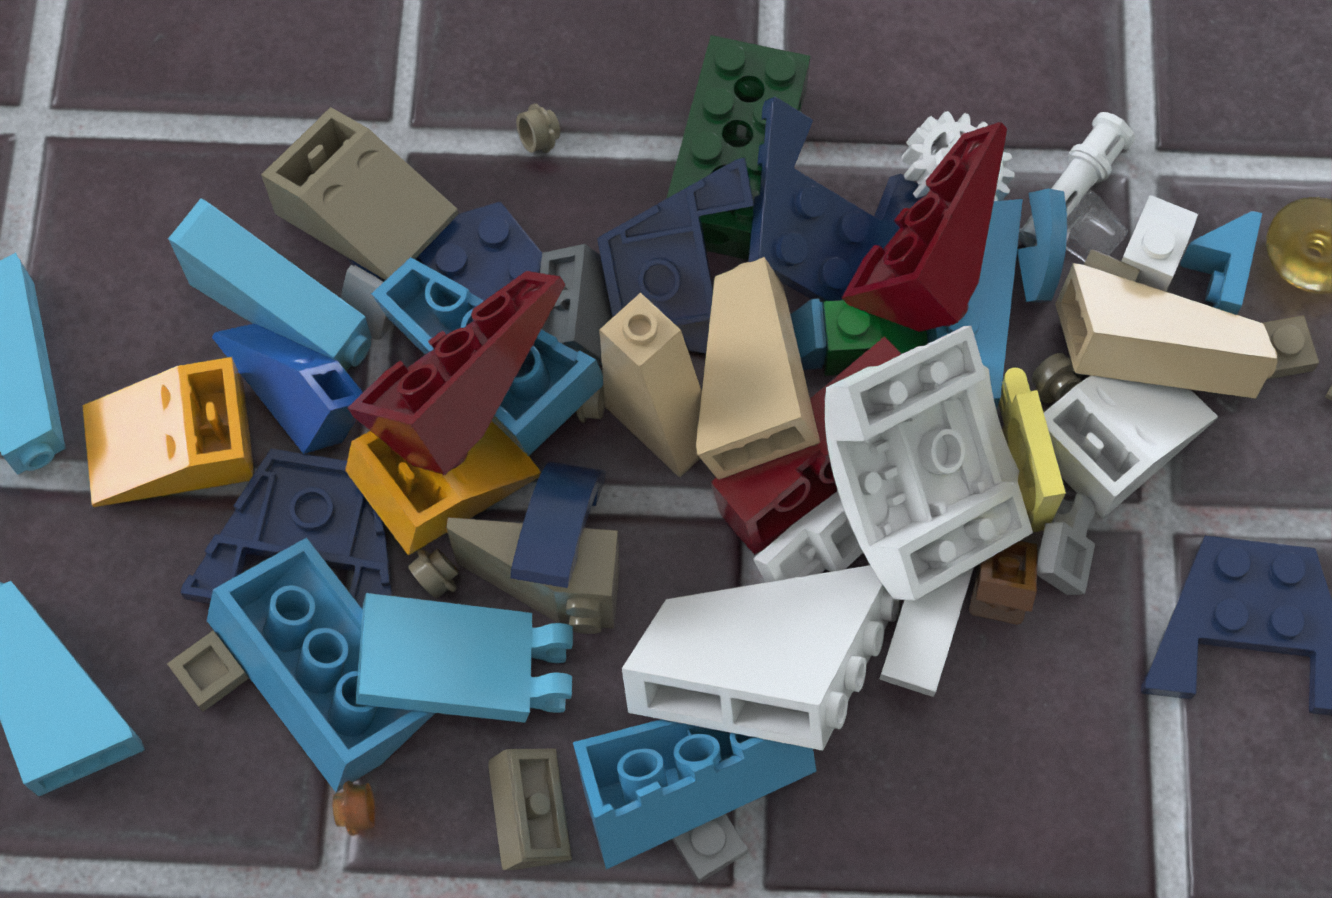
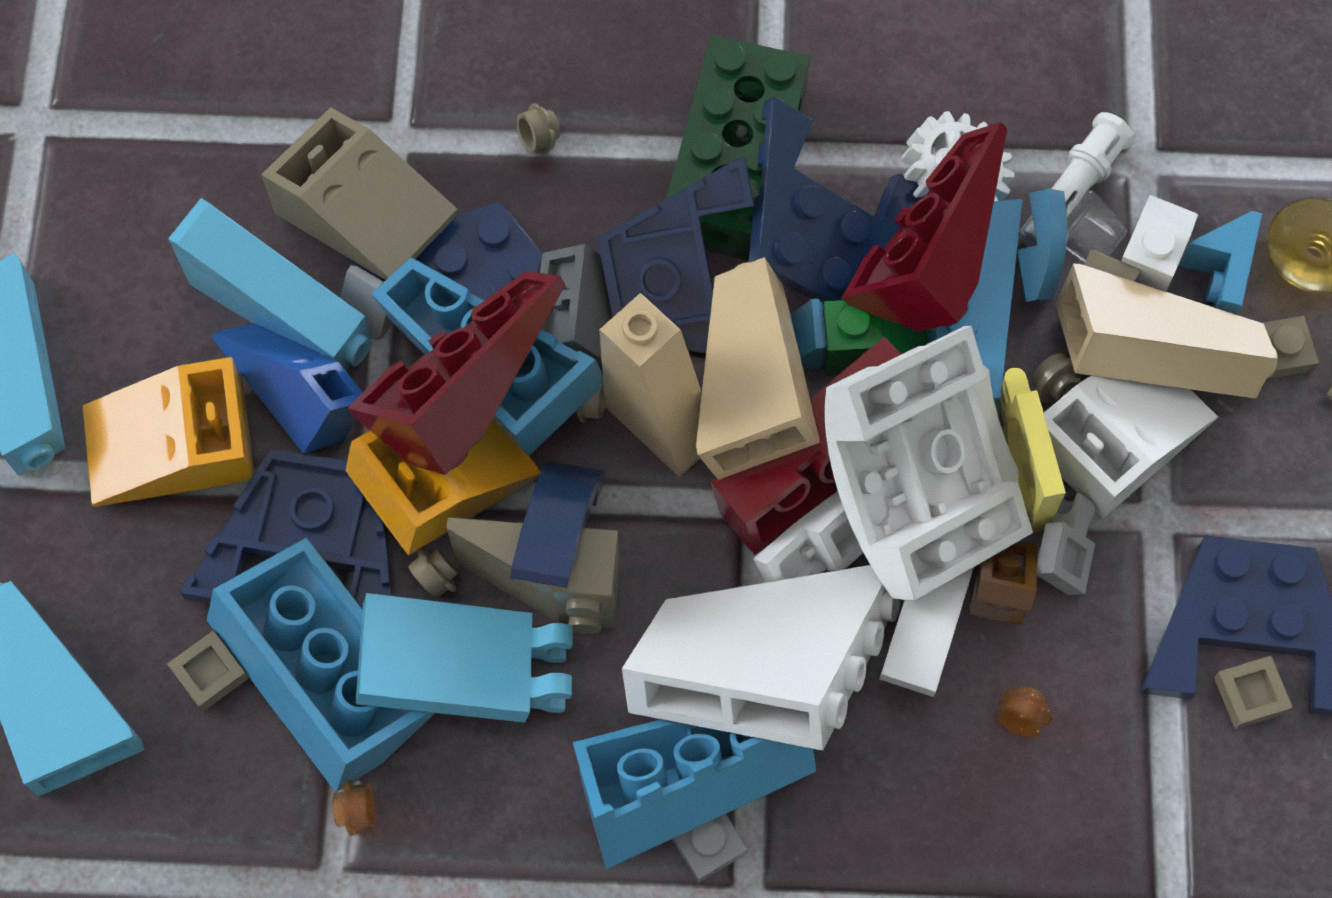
(529, 808): dark tan slope -> none
(1024, 711): none -> clear orange plate
(1253, 692): none -> dark tan plate

